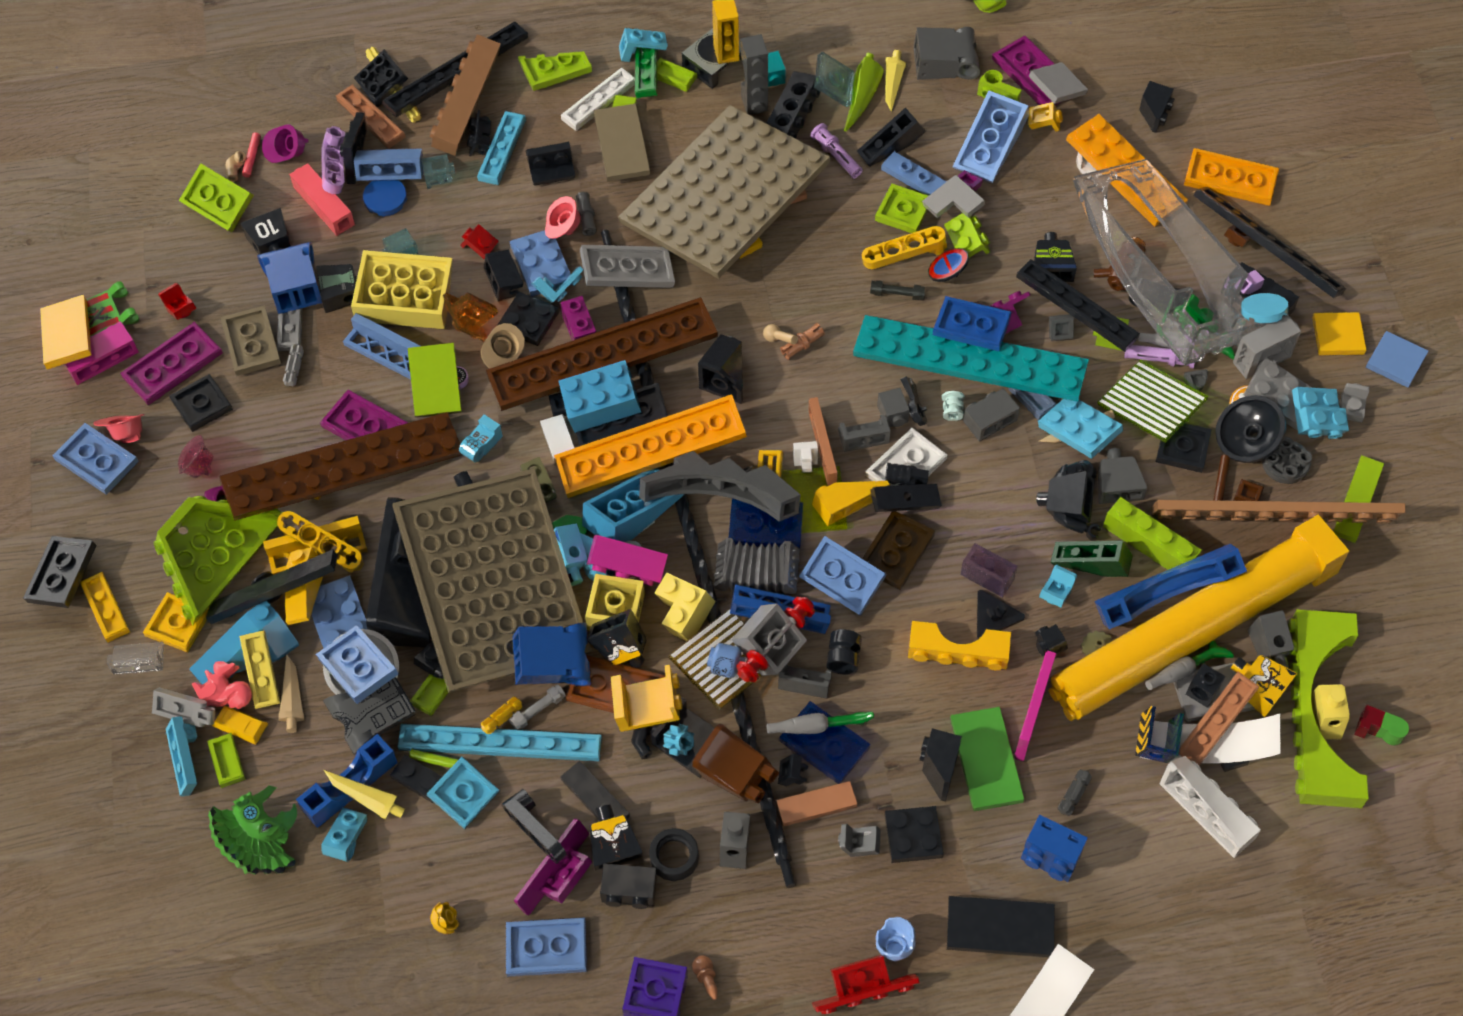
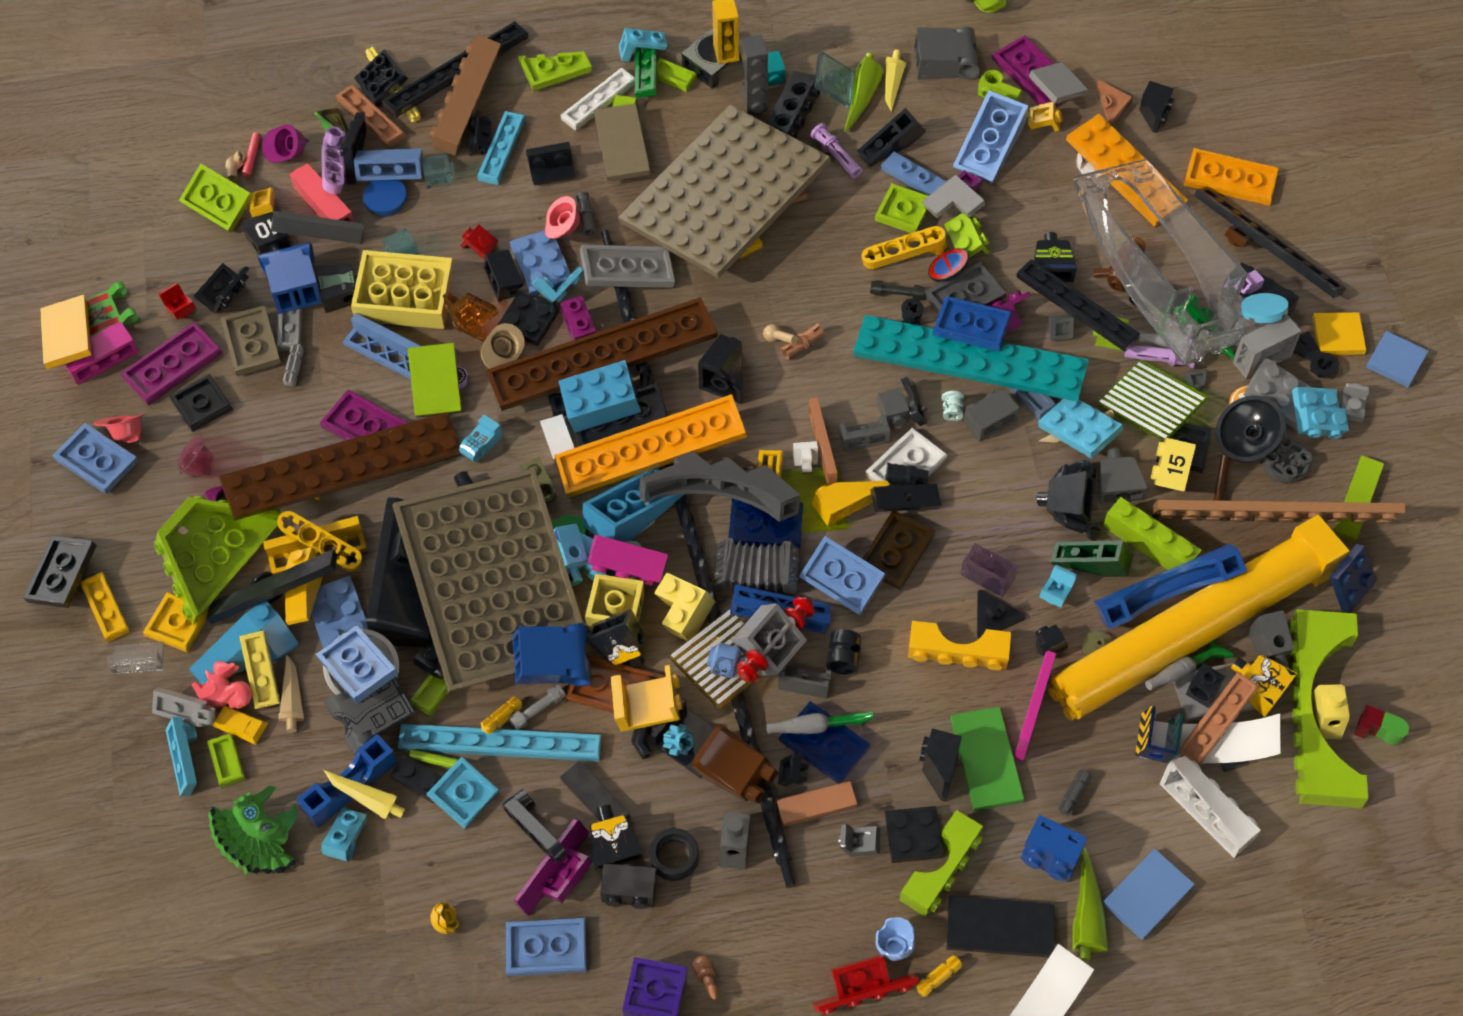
(221, 287): none -> black bracket
(262, 202): none -> yellow tile
(316, 227): none -> dark grey tile
(332, 117): none -> piece
(915, 311): none -> black bush
(924, 889): none -> lime arch
(939, 976): none -> yellow axle
(970, 285): none -> dark grey plate
(1089, 921): none -> lime piece
(1113, 101): none -> nougat tile
(1148, 894): none -> medium blue tile
(1173, 464): none -> light yellow brick
(1248, 491): reddish brown tile -> none
(1321, 363): none -> black piece
(1353, 578): none -> dark blue plate

